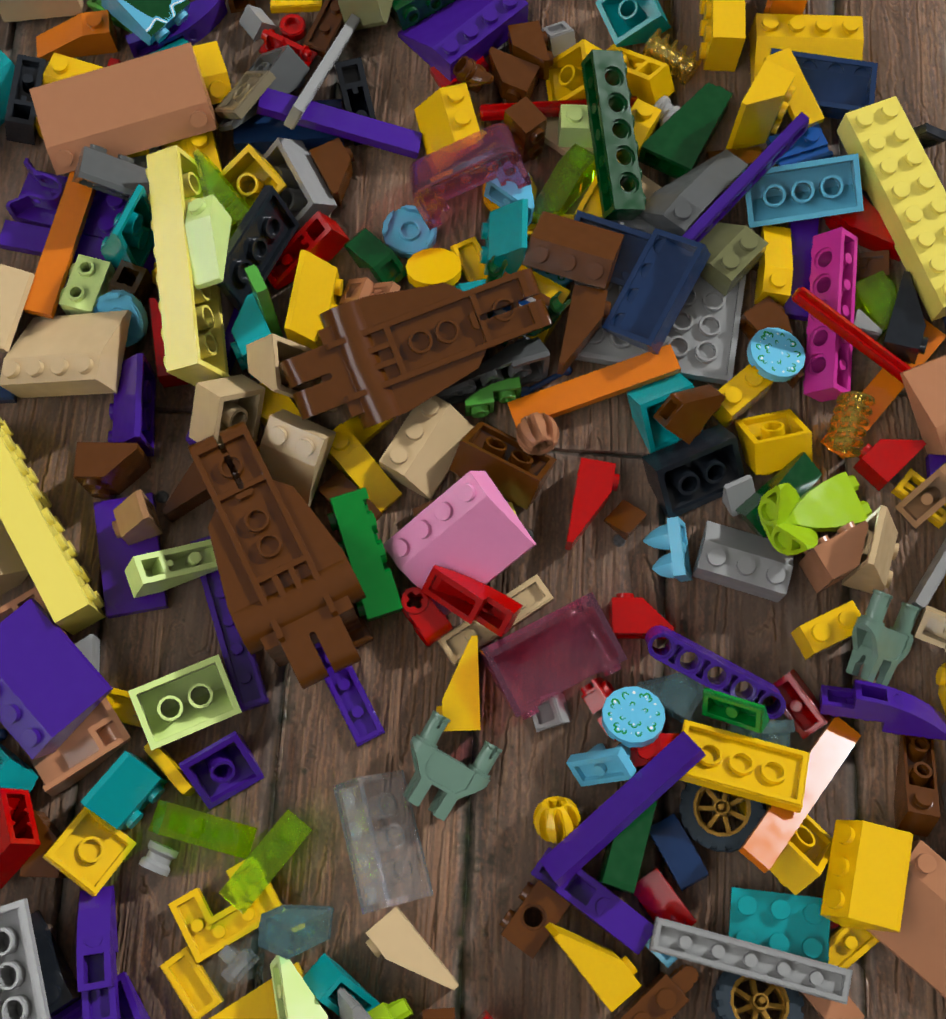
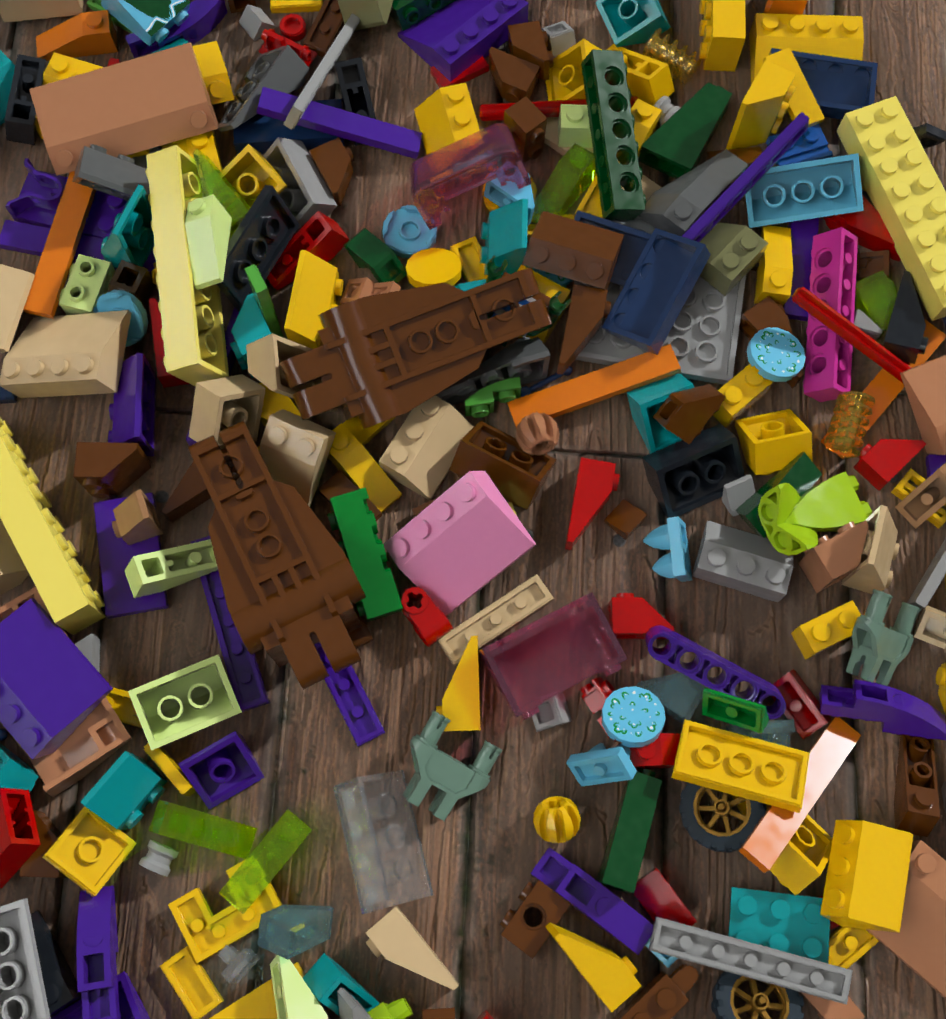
(244, 94): dark tan tile -> none
(472, 73): reddish brown animal -> none
(472, 599): red slope -> none
(622, 808): dark purple tile -> none
(678, 852): dark blue slope -> none

